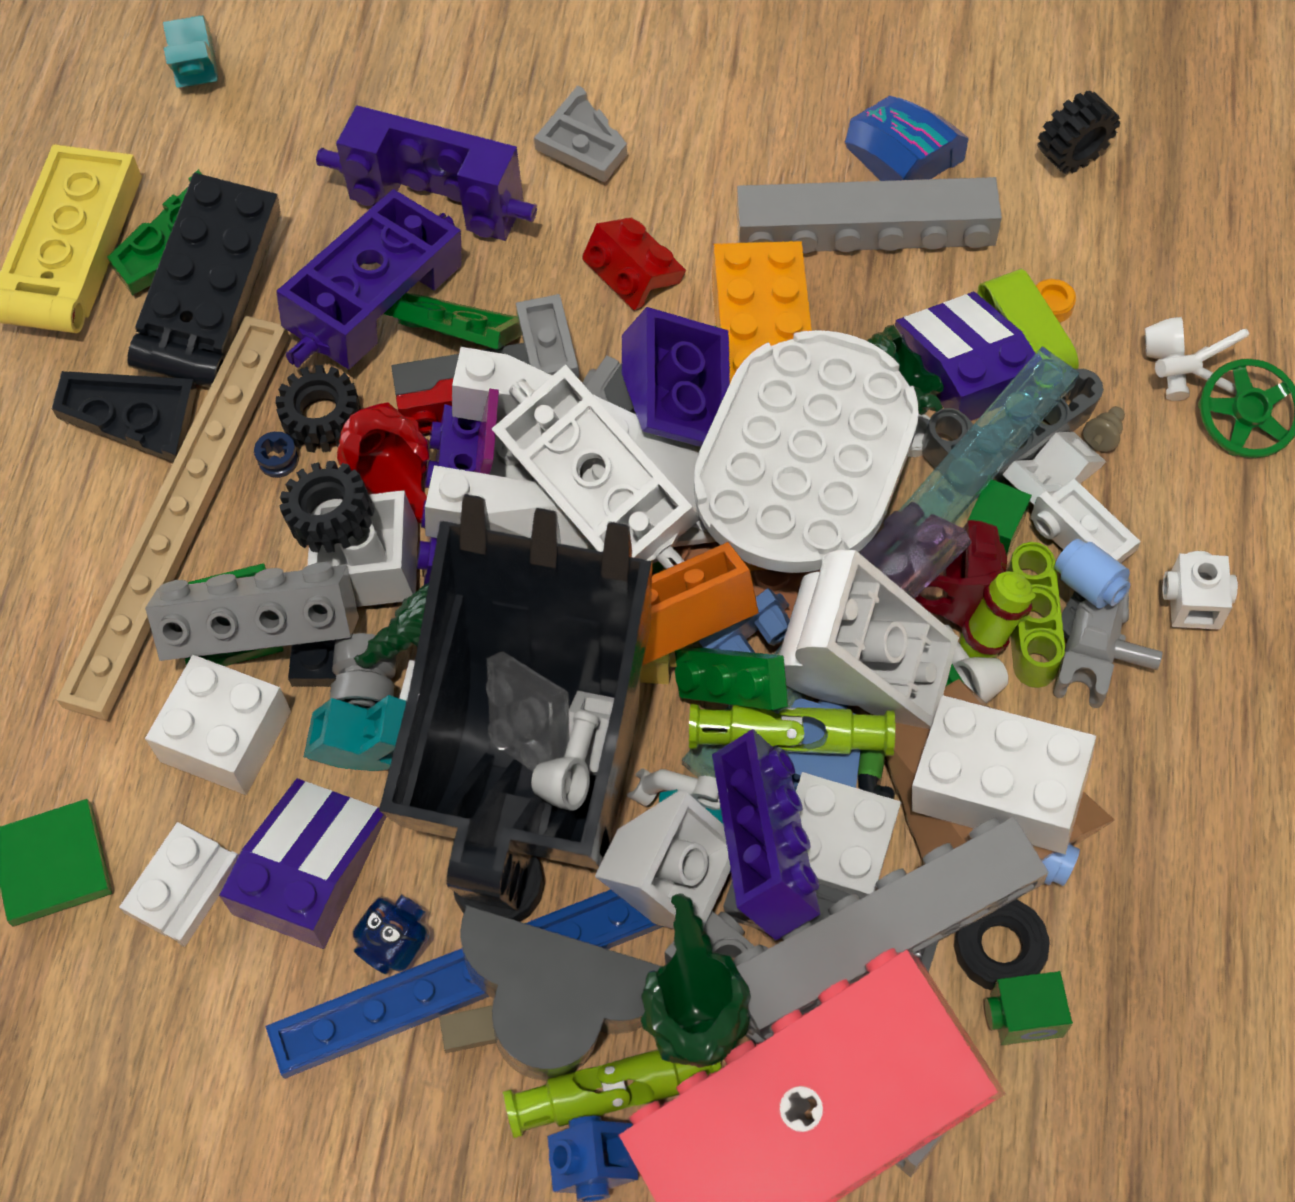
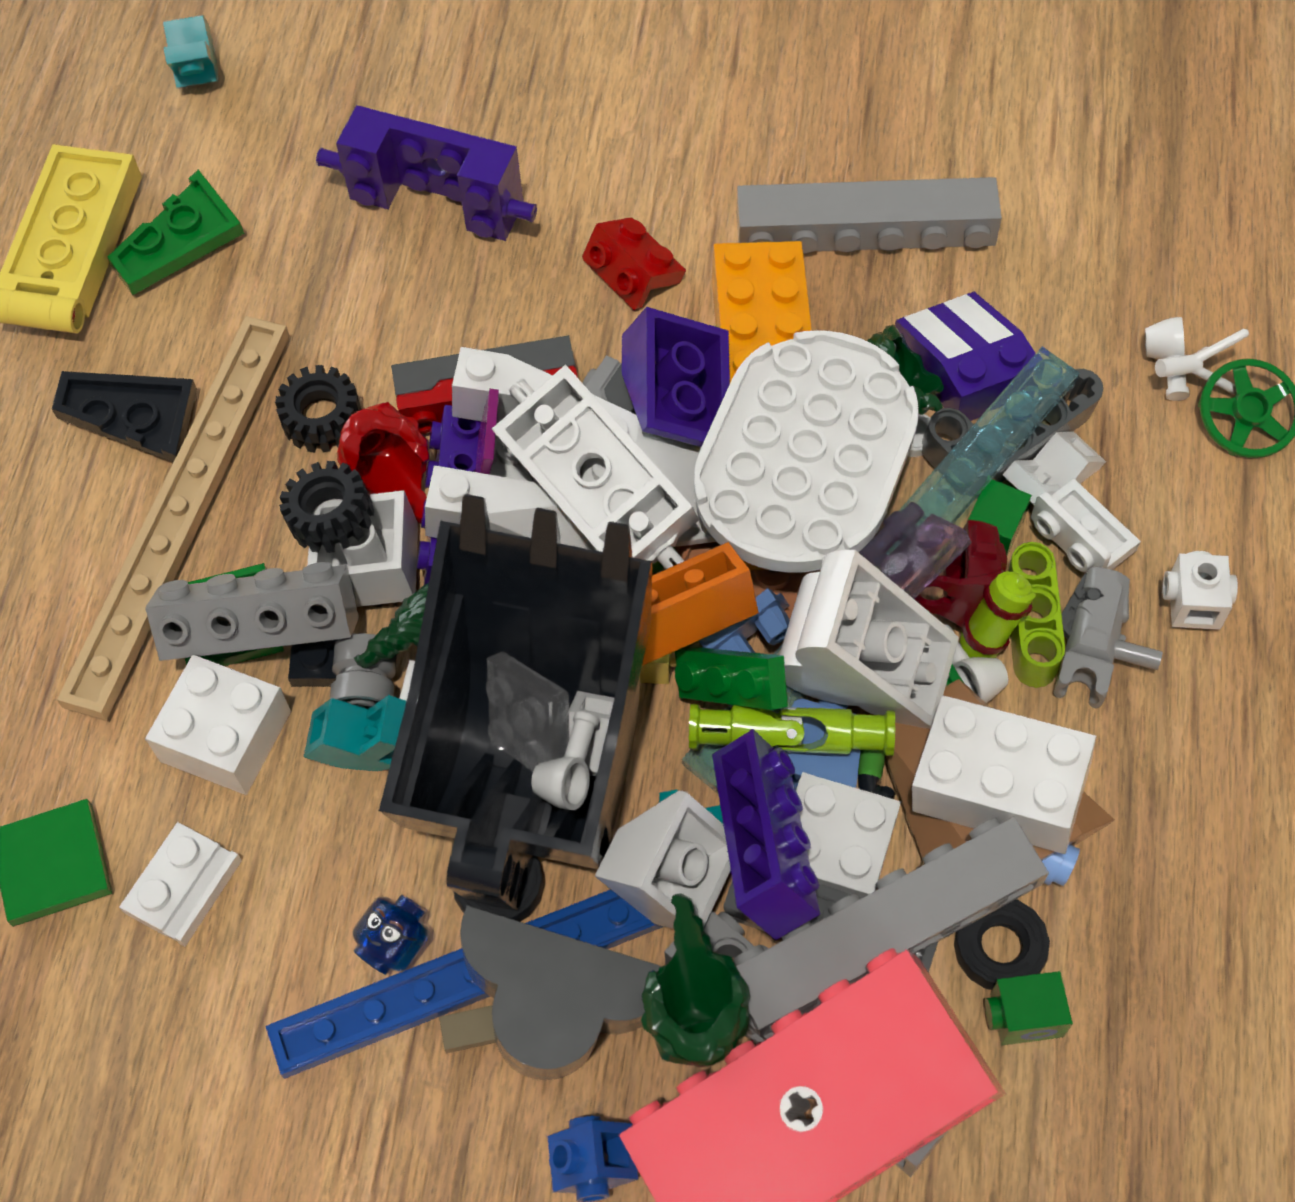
(204, 280): black hinge -> none
(274, 465): dark blue bush -> none
(303, 863): dark purple slope -> none
(337, 302): dark purple brick -> none
(456, 320): green wing -> none
(546, 334): light grey plate -> none
(574, 1095): lime piece -> none
(582, 138): light grey wing -> none
(701, 789): white arm -> none
(905, 141): blue slope -> none
(1024, 306): lime beam -> none
(1059, 297): light orange tile -> none
(1078, 132): black tyre -> none
(1093, 573): light blue brick -> none
(1105, 430): dark tan hair -> none

